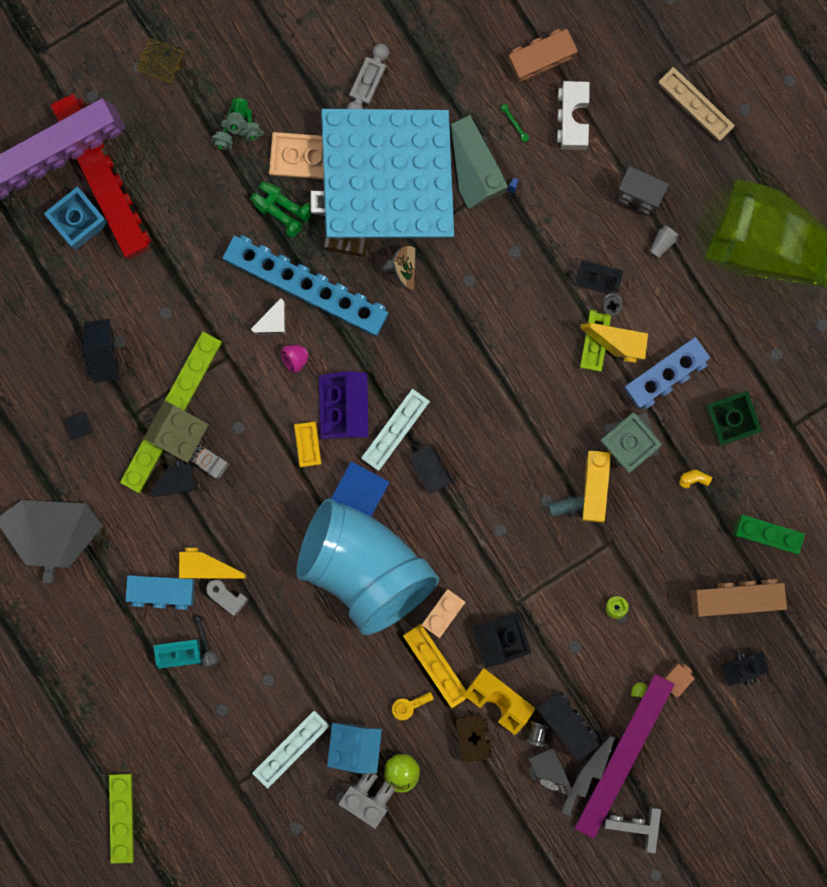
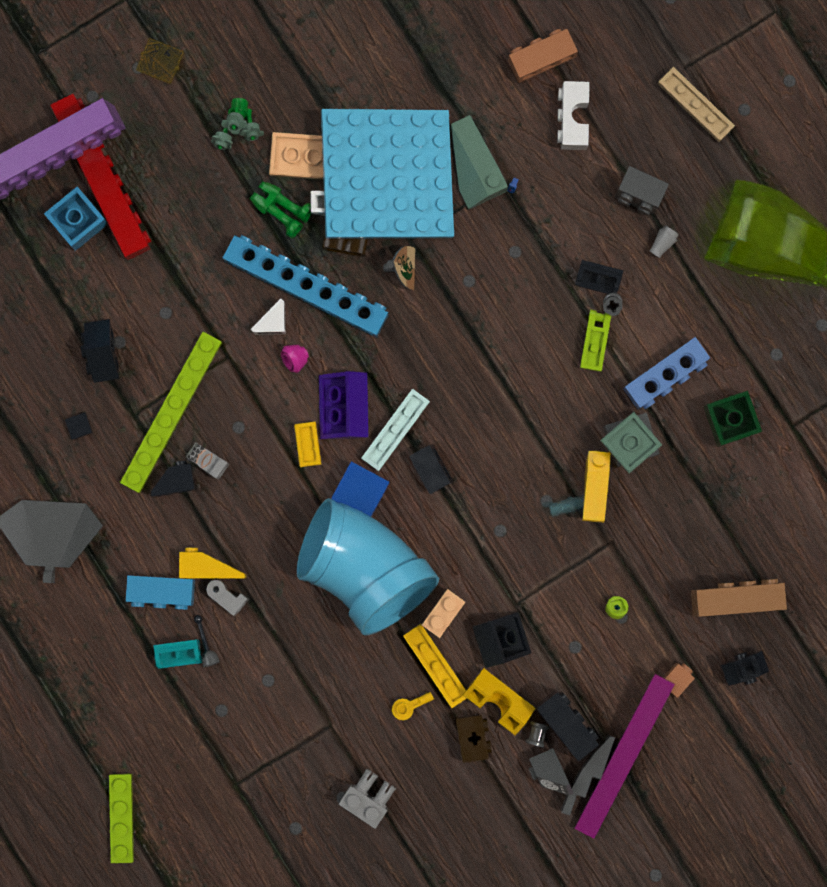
(176, 431): olive brick -> none
(290, 749): light aqua plate -> none
(354, 748): dark azure brick -> none
(368, 77): light grey plate -> none
(401, 772): lime helmet -> none
(524, 137): green hinge -> none
(620, 342): yellow slope -> none
(638, 689): lime hinge -> none
(638, 825): light grey bracket -> none
(694, 476): yellow arm -> none
(768, 534): green brick -> none

